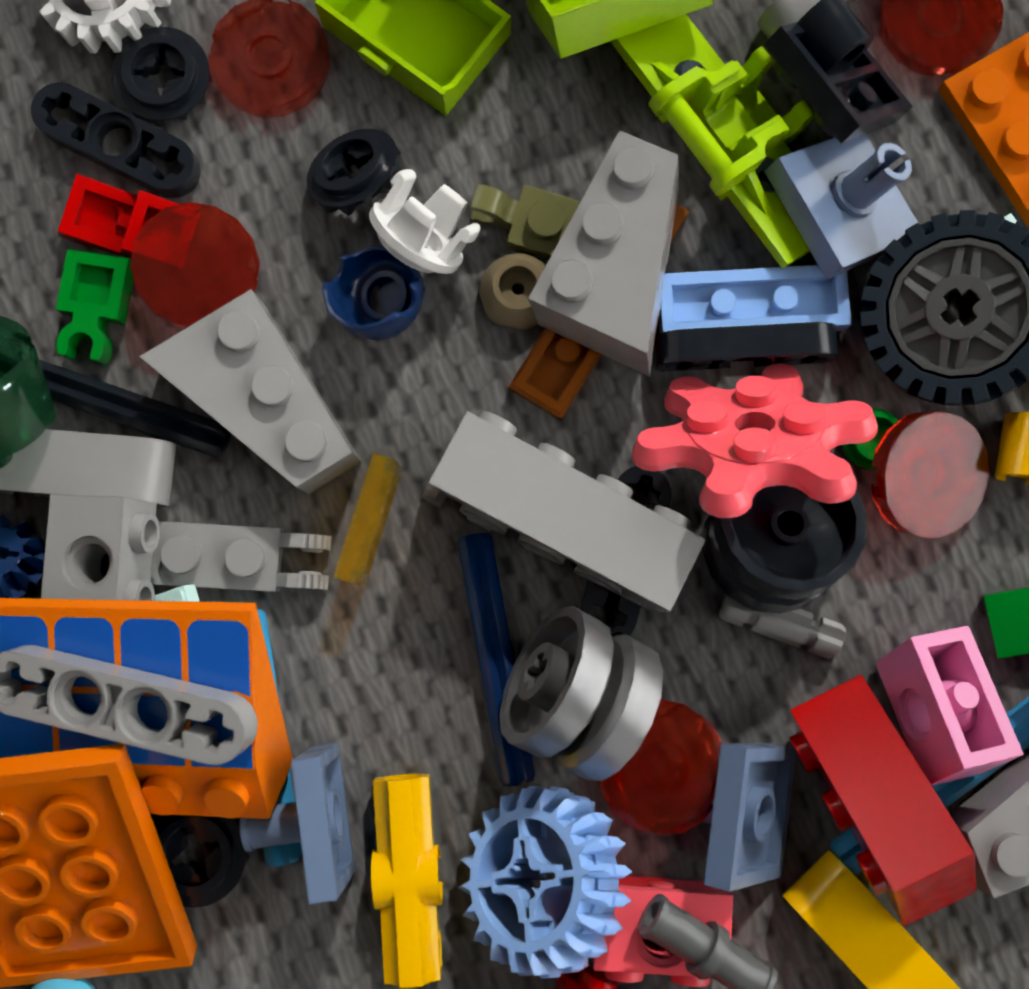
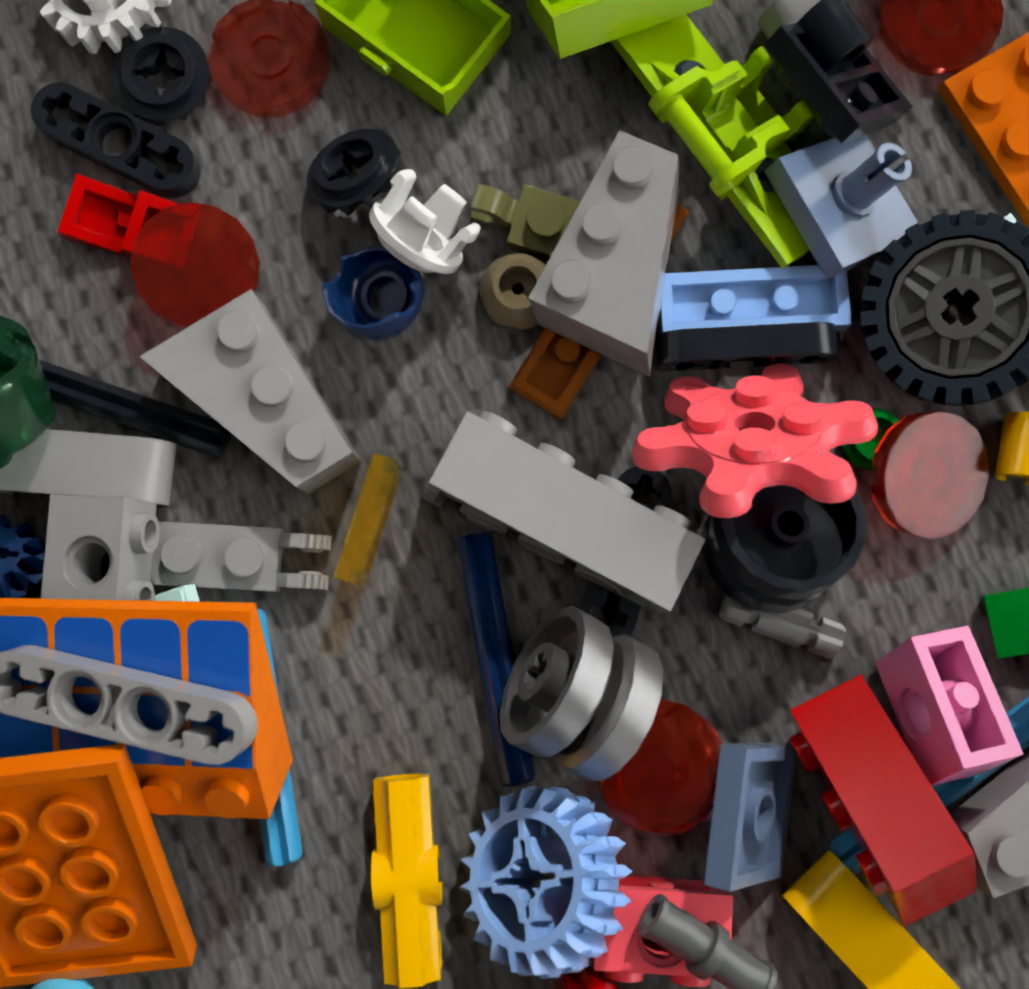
(92, 292): green plate -> none
(223, 865): black gear -> none
(315, 819): sand blue tile -> none

